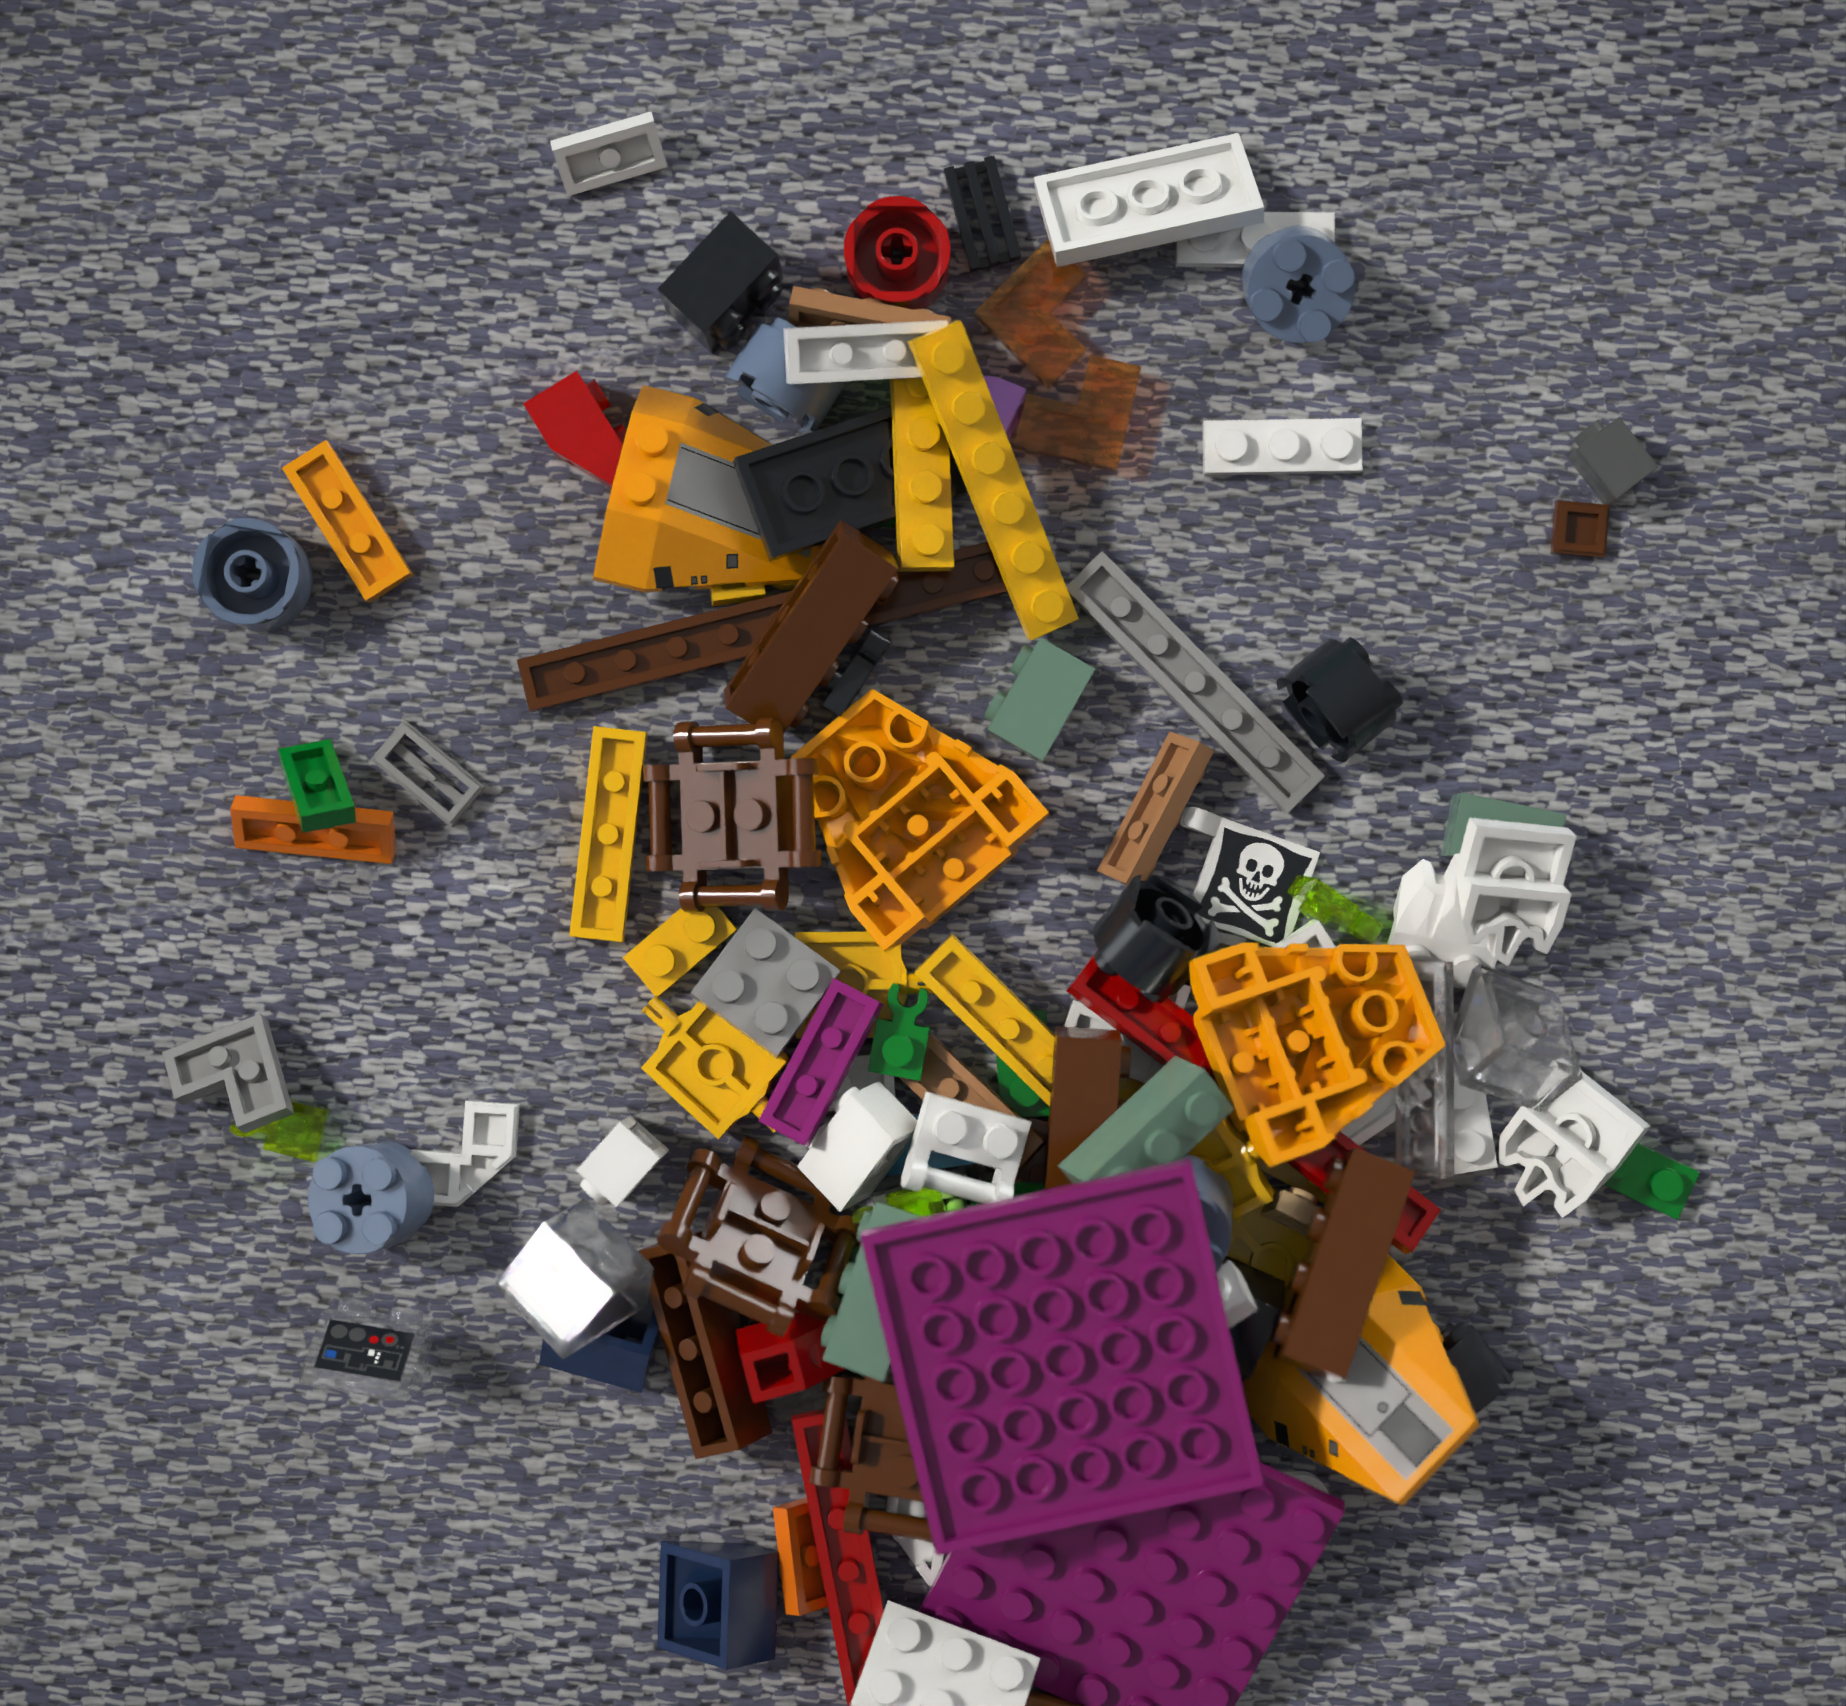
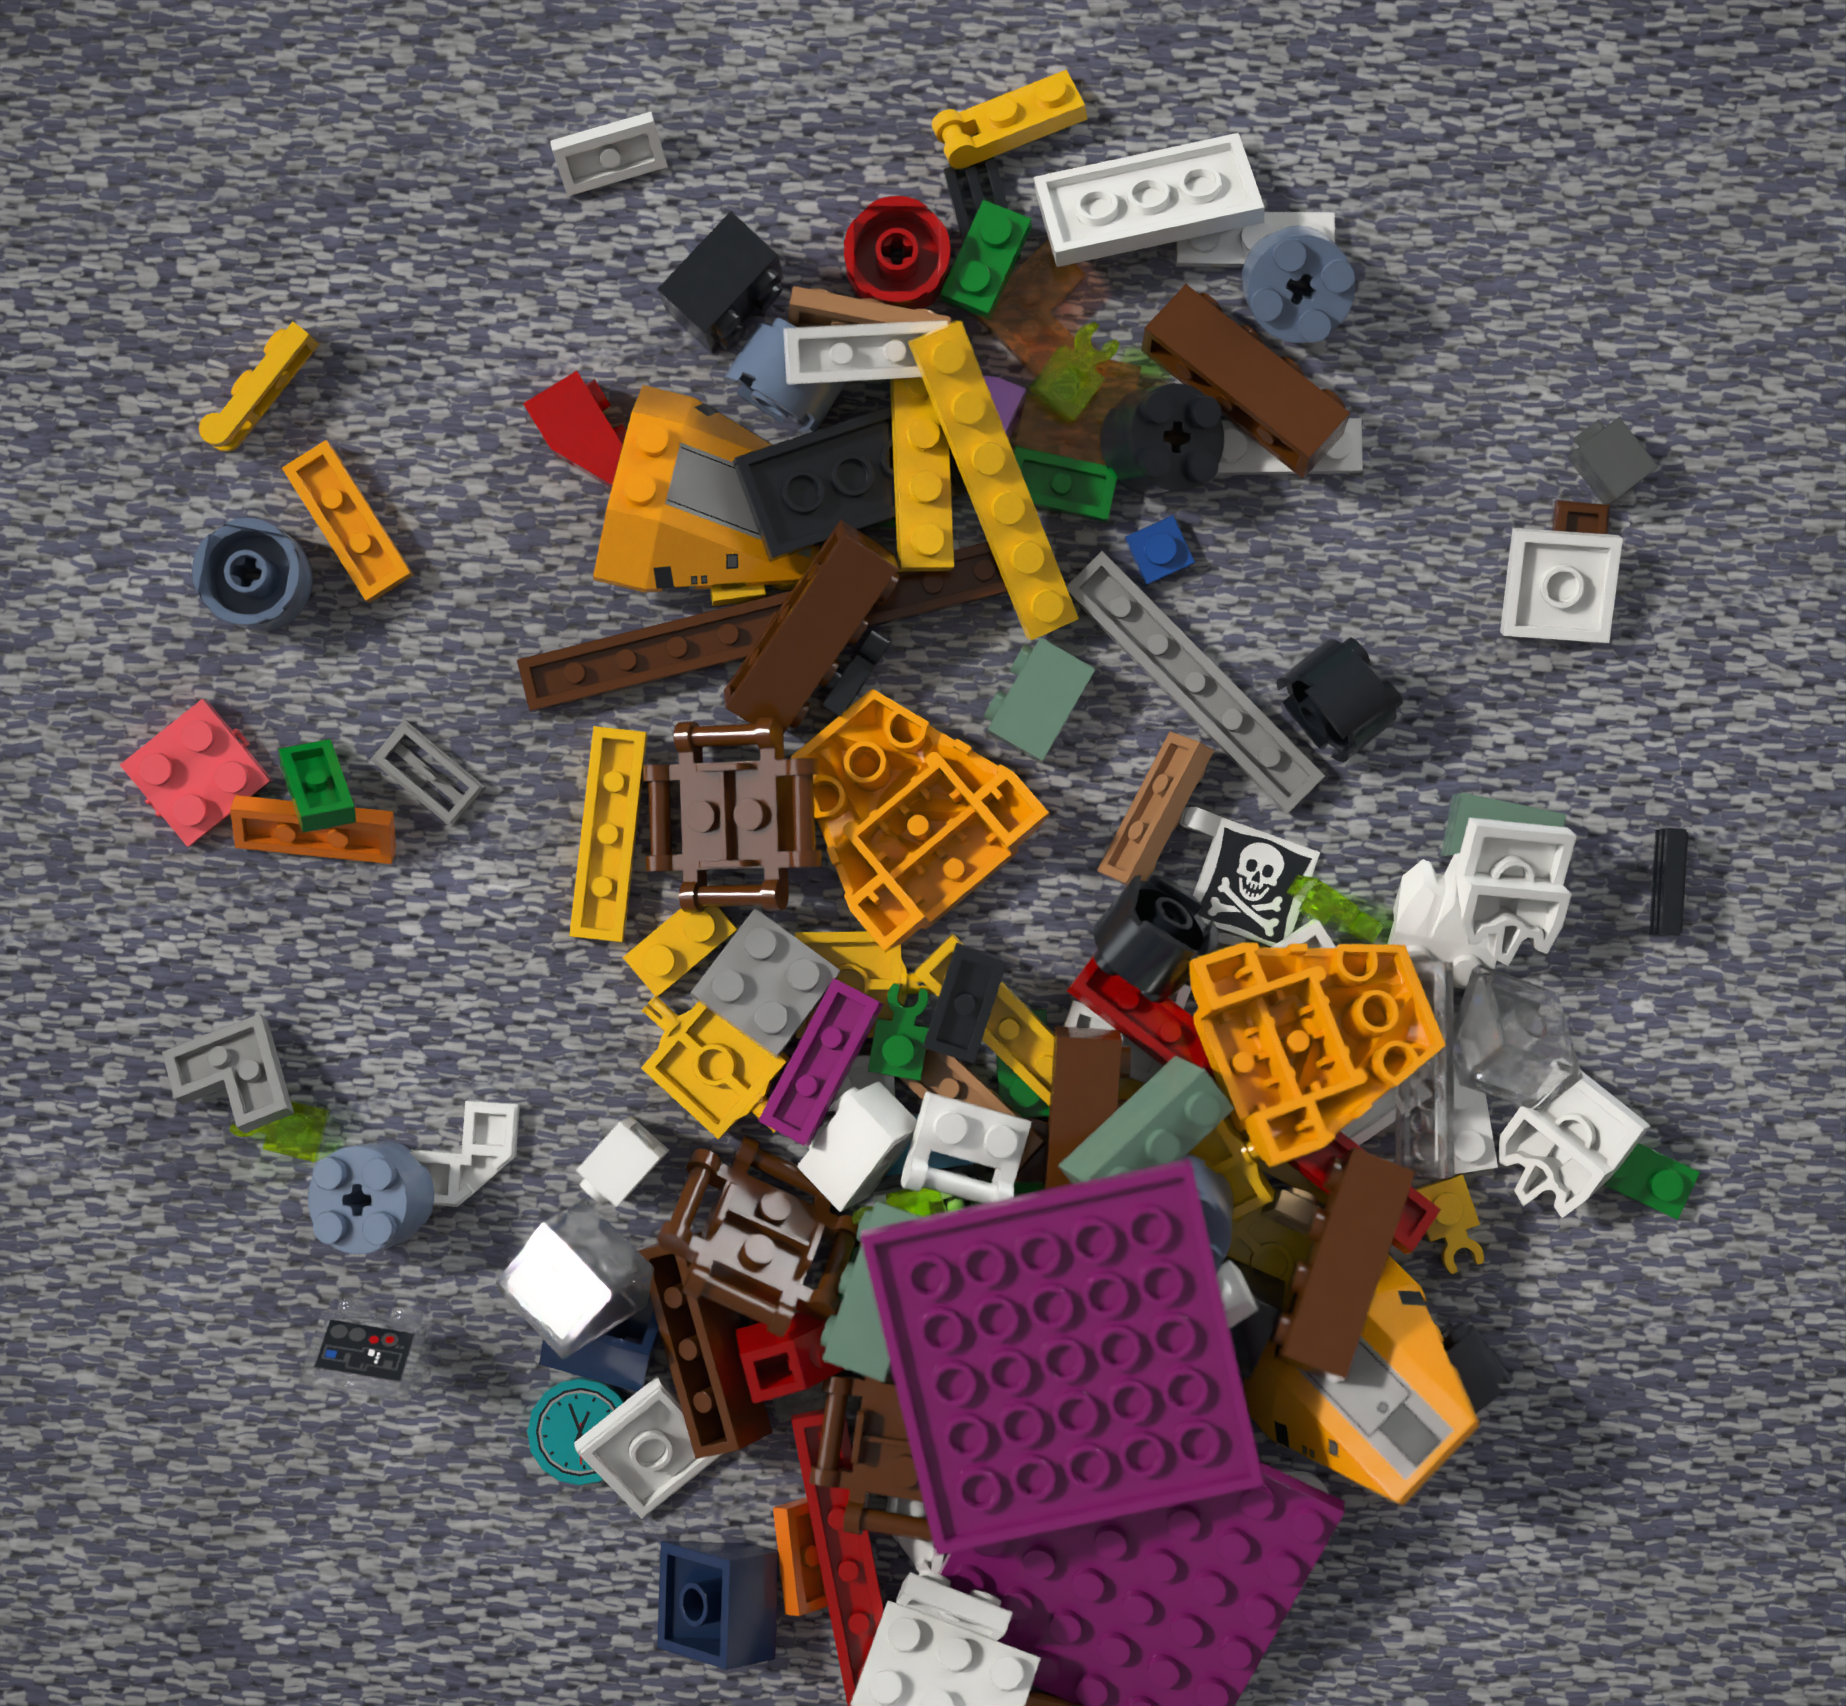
(195, 771): none -> coral plate
(258, 389): none -> yellow plate
(561, 1419): none -> teal tile
(643, 1448): none -> white tile
(965, 1003): none -> black plate
(974, 1612): none -> white plate
(986, 259): none -> green plate
(1009, 120): none -> yellow plate
(1067, 484): none -> green plate
(1070, 376): none -> clear neon green plate
(1159, 550): none -> blue plate
(1163, 439): none -> black brick
(1251, 383): none -> reddish brown brick
(1453, 1220): none -> yellow plate
(1561, 585): none -> white plate
(1668, 882): none -> black tile

